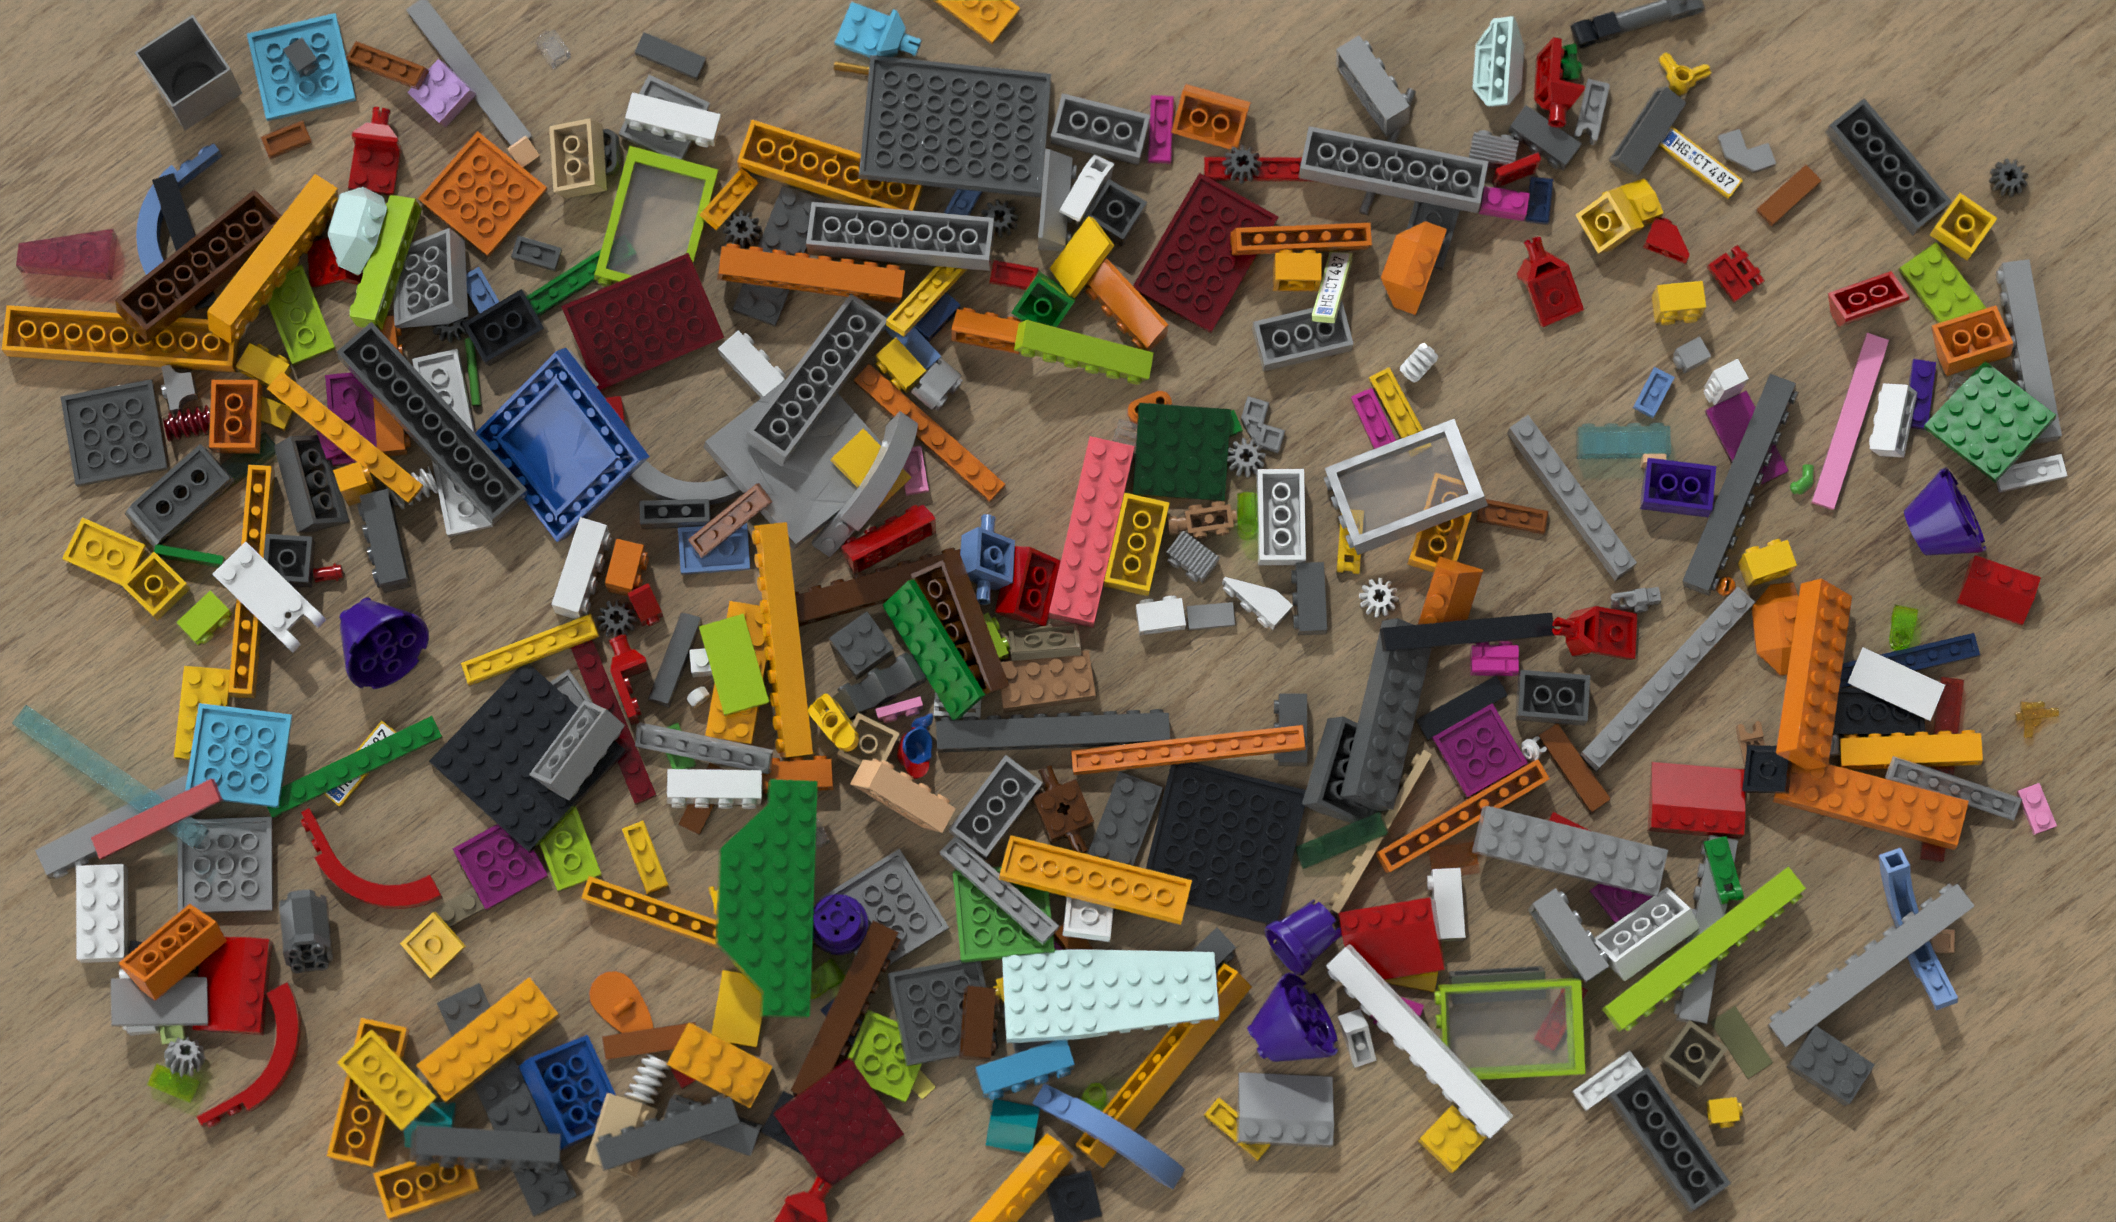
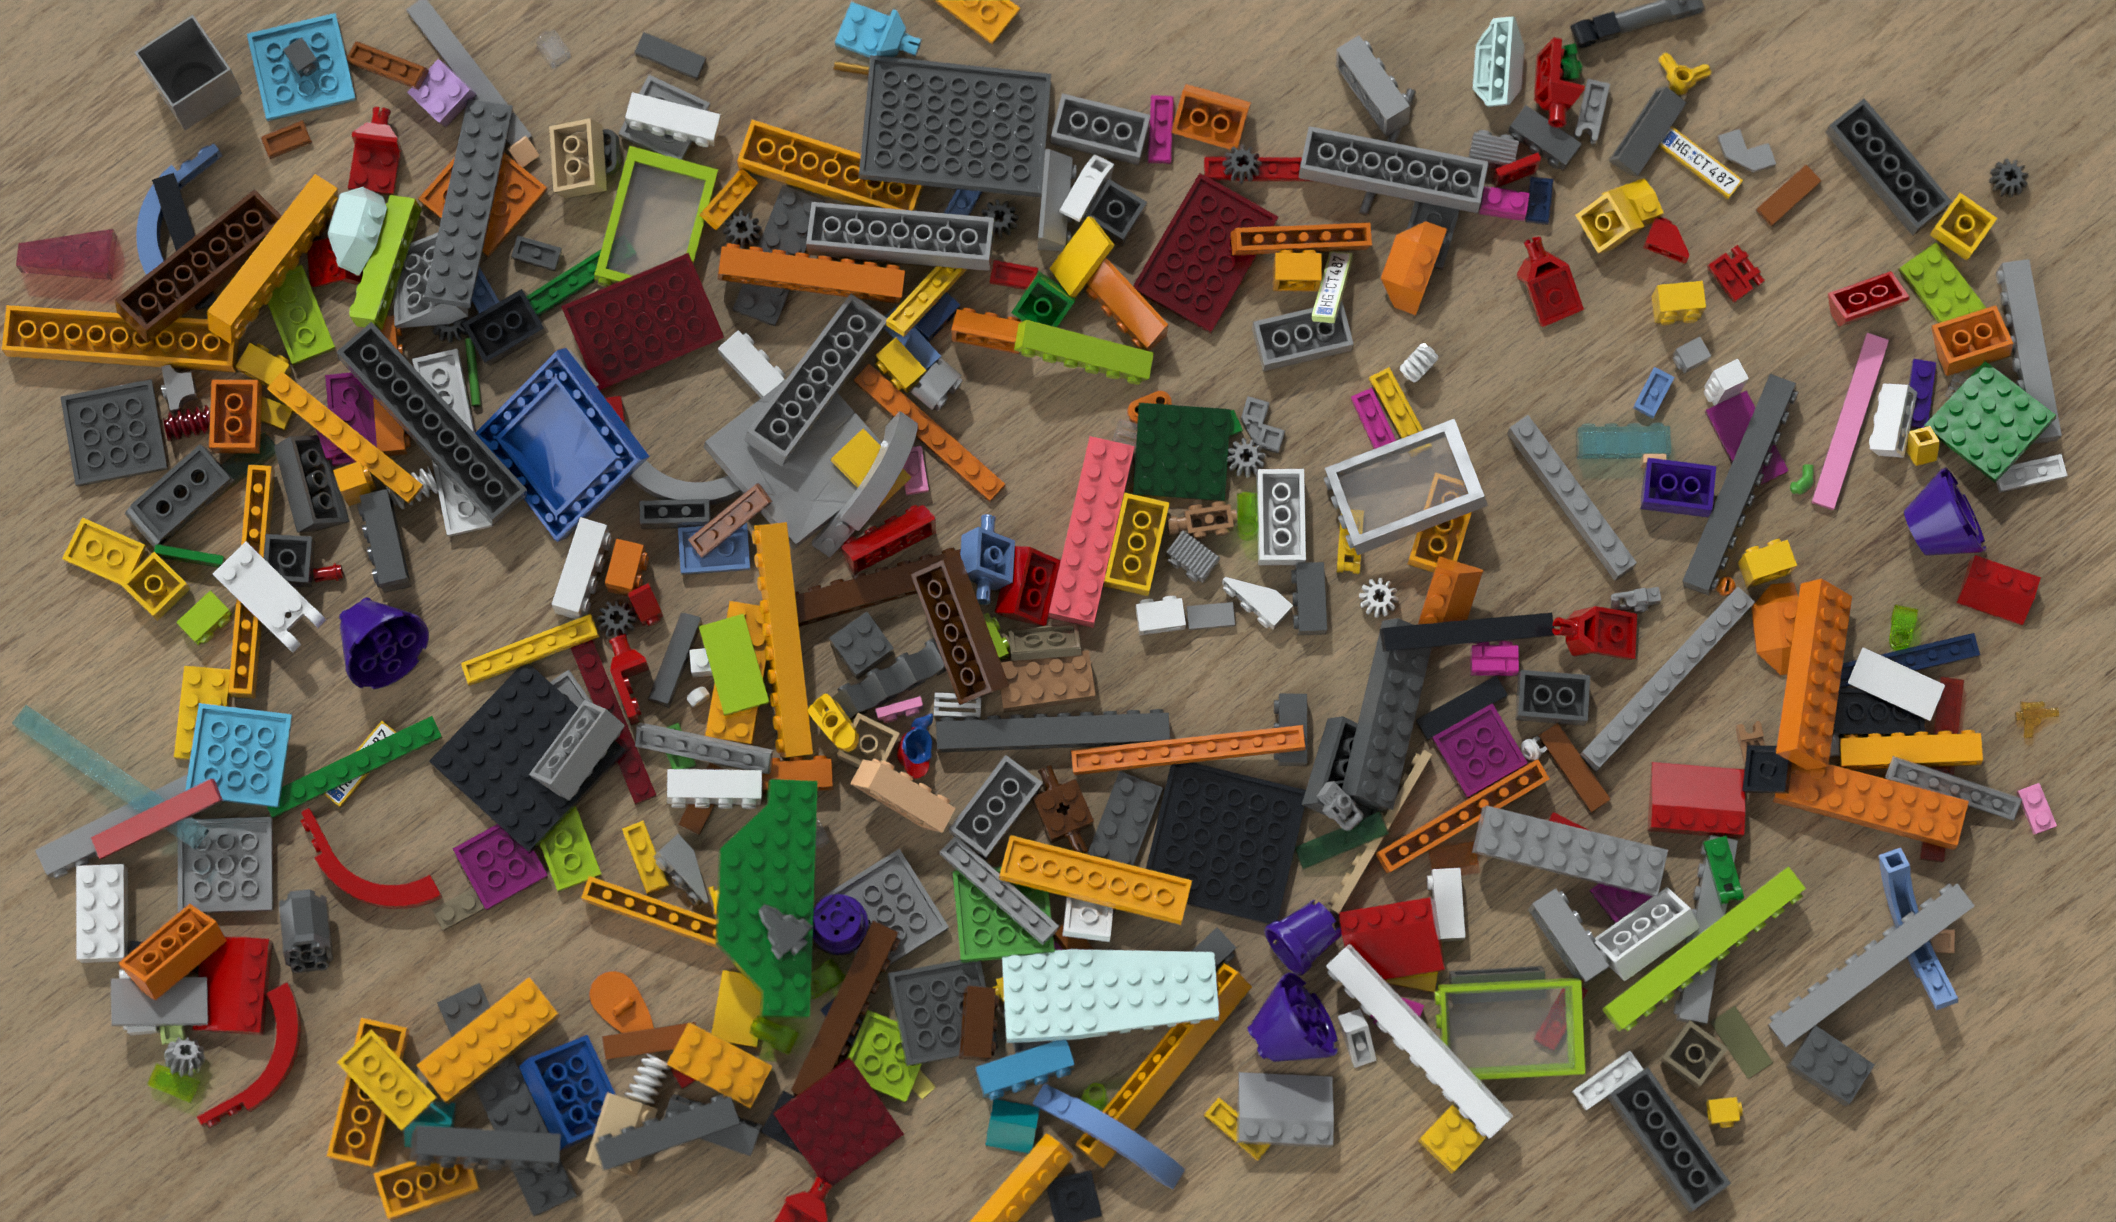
(433, 945): yellow plate -> none
(468, 203): none -> dark grey plate
(682, 866): none -> light grey slope
(779, 1036): none -> clear neon green piece
(784, 931): none -> dark grey rock
(933, 650): green plate -> none
(1339, 805): none -> light grey piece
(1513, 516): dark orange tile -> none
(1922, 446): none -> yellow brick

